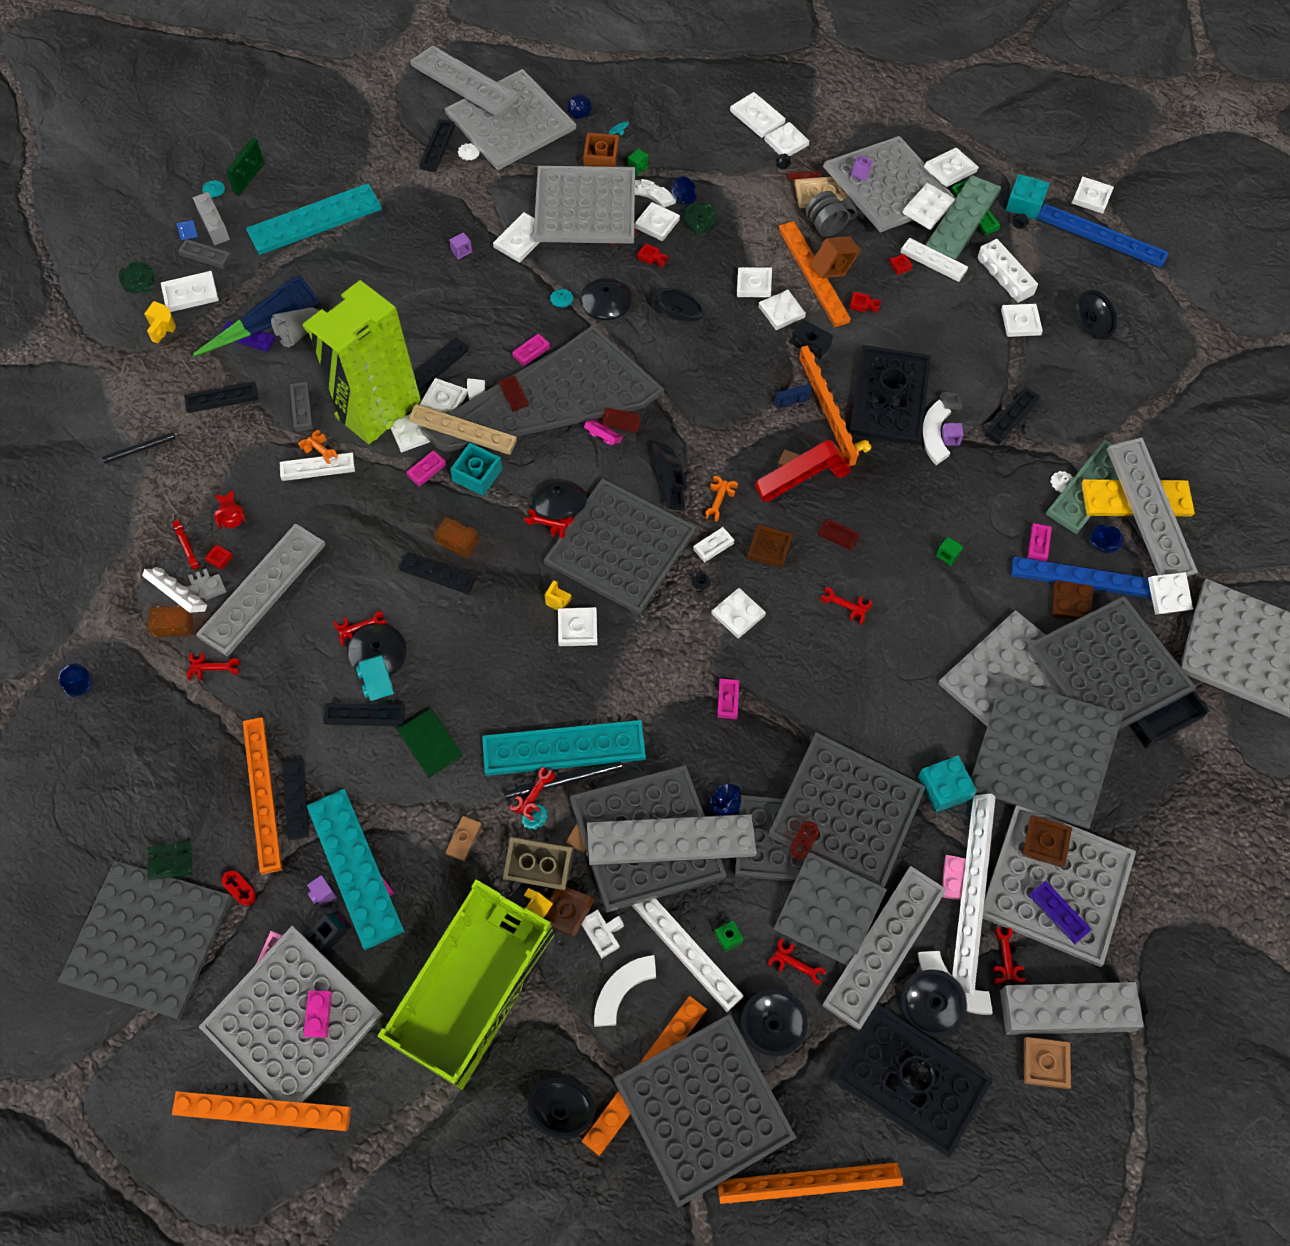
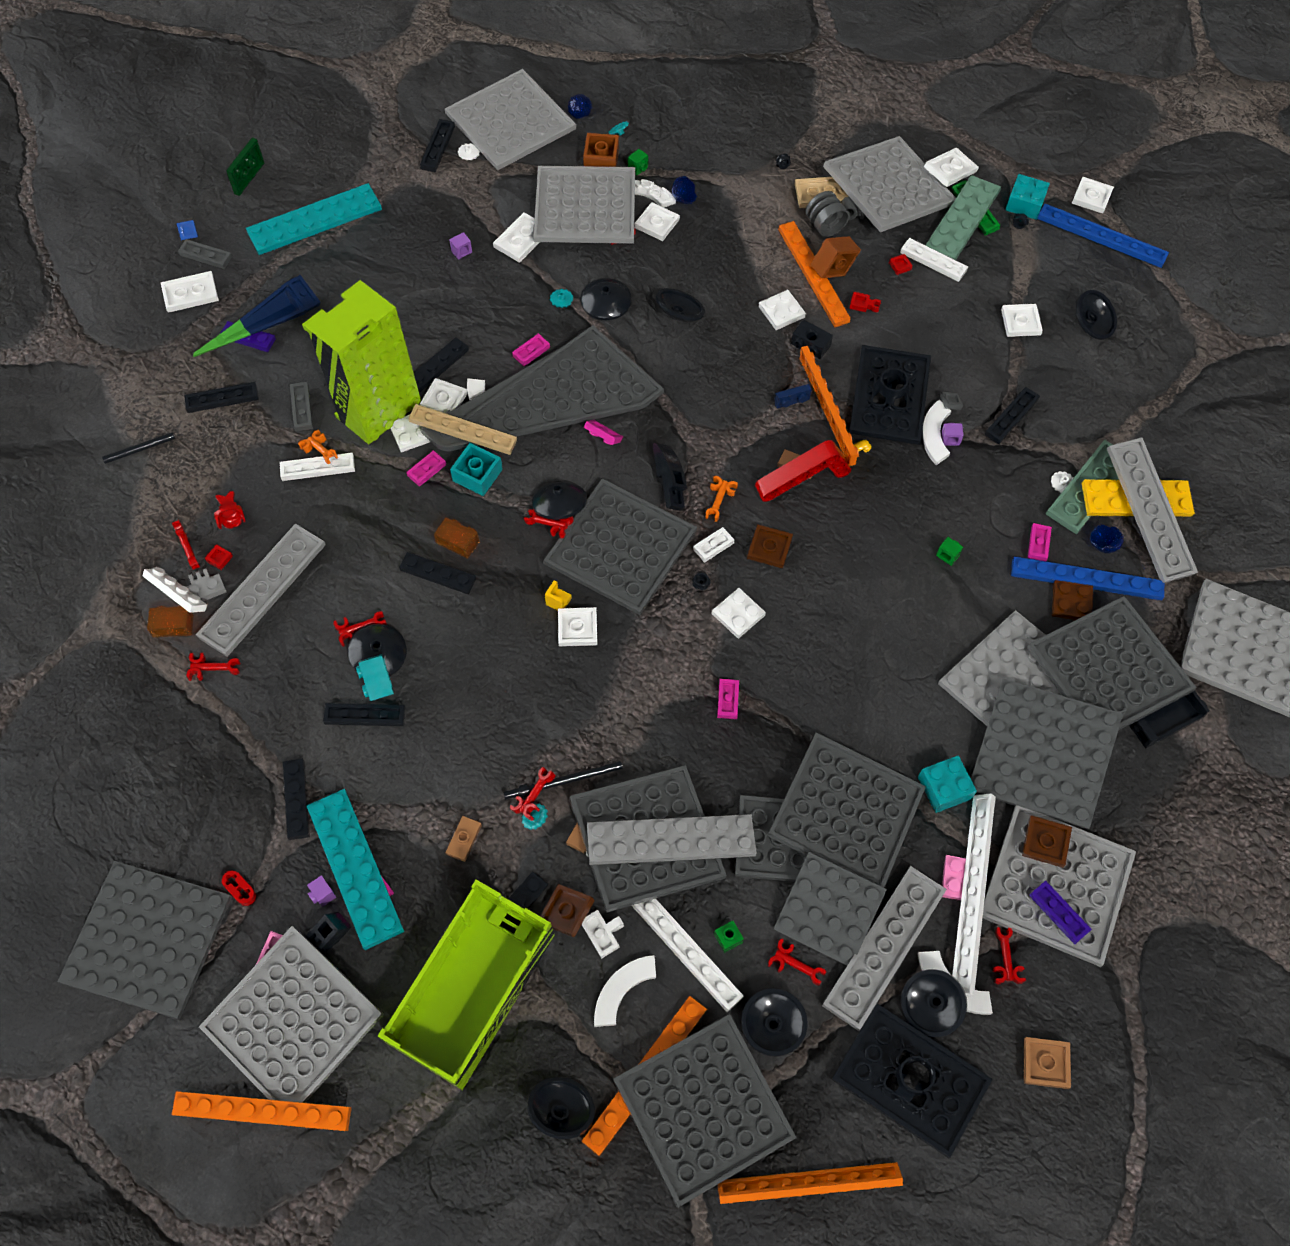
(74, 679): clear blue hair -> none
(141, 284): clear green plate -> none
(160, 321): yellow brick -> none
(172, 865): clear green plate -> none
(211, 218): light grey brick -> none
(214, 188): teal piece -> none
(262, 796): orange plate -> none
(289, 325): light grey cone -> none
(318, 1014): dark pink plate -> none
(430, 743): dark green tile -> none
(464, 80): light grey plate -> none
(513, 393): clear red tile -> none
(538, 863): dark tan slope -> none
(538, 903): yellow panel -> none
(563, 747): teal plate -> none
(621, 420): clear red tile -> none
(652, 254): red plate -> none
(703, 224): clear green plate -> none
(726, 800): clear blue hair -> none
(754, 282): white plate -> none
(757, 114): white plate -> none
(786, 139): white plate -> none
(805, 174): clear red tile -> none
(808, 842): clear red beam -> none
(839, 534): clear red tile -> none
(858, 610): red bar -> none
(861, 167): medium lavender plate -> none
(928, 206): white plate -> none
(1007, 270): white brick -> none
(1071, 1008): light grey brick -> none
(1170, 593): white plate -> none

